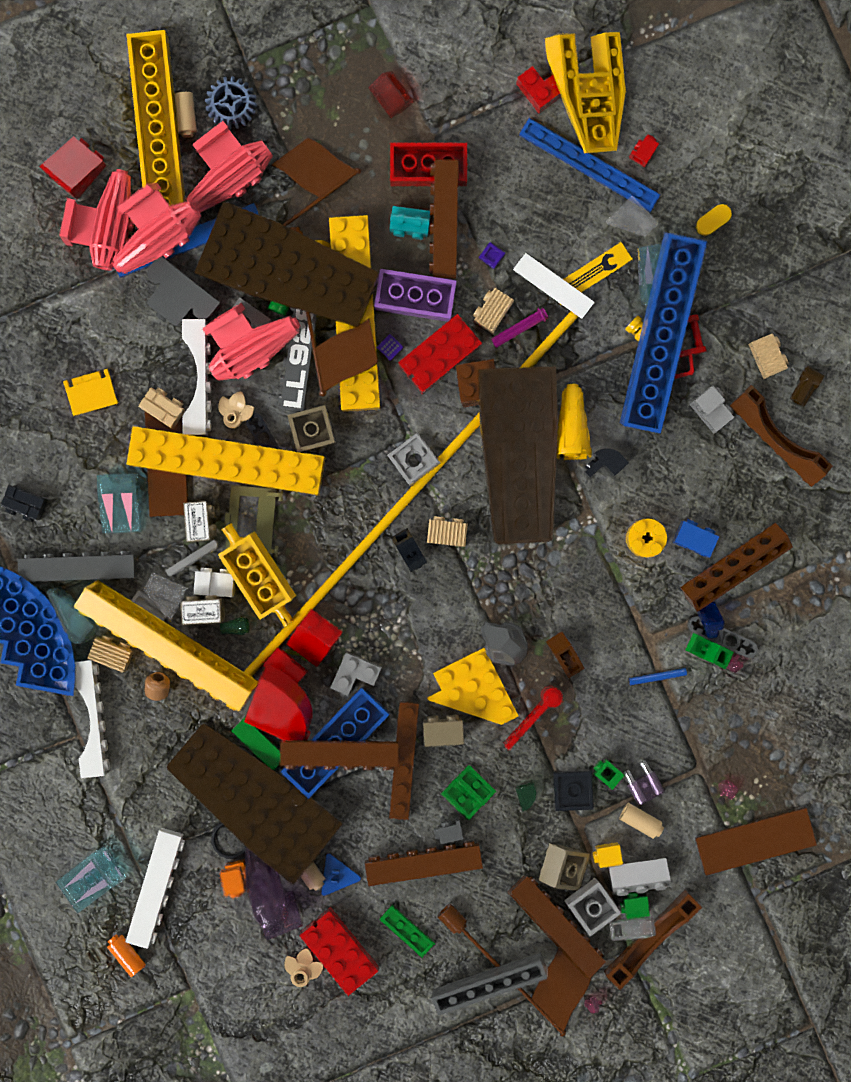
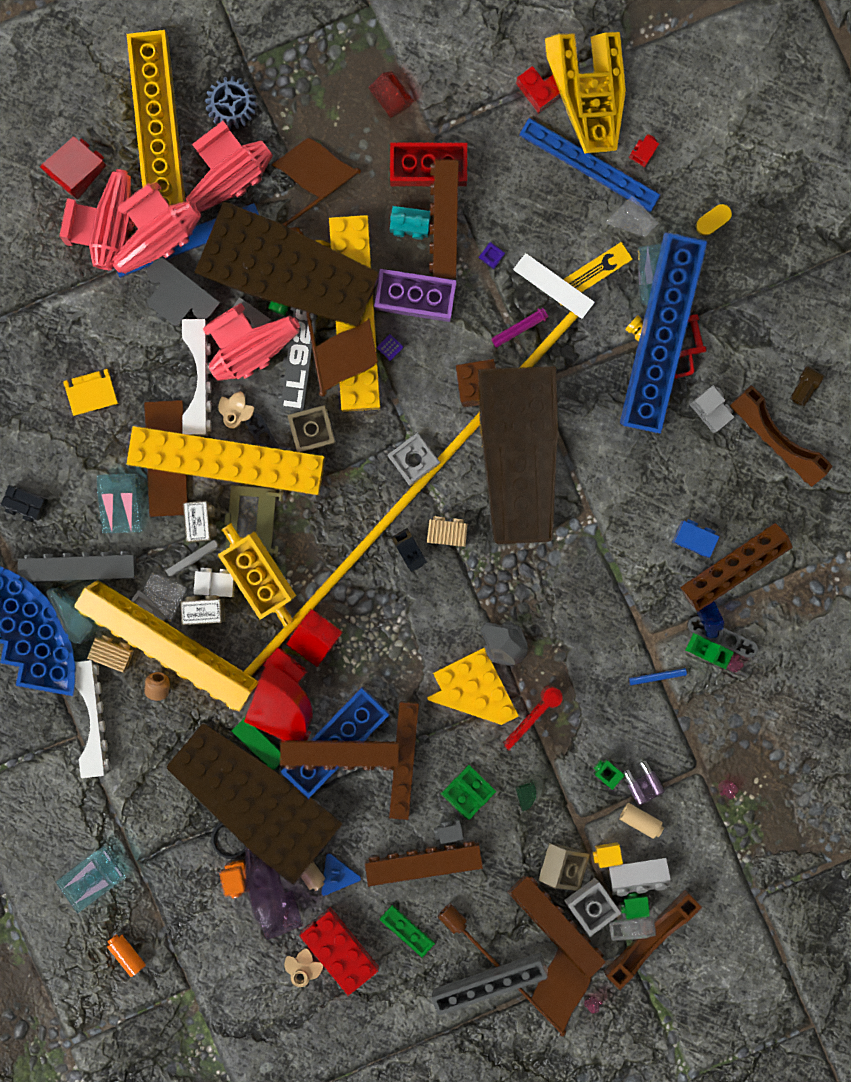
(154, 888): white brick -> none
(161, 407): tan brick -> none
(185, 114): tan brick -> none
(236, 626): clear green cone -> none
(352, 668): light grey brick -> none
(440, 354): red piece -> none
(443, 731): dark tan brick -> none
(493, 310): tan brick -> none
(565, 654): reddish brown arch -> none
(573, 433): yellow cone -> none
(573, 790): black tile -> none
(609, 459): black brick -> none
(657, 536): yellow brick -> none
(755, 841): reddish brown tile -> none
(768, 355): tan brick -> none

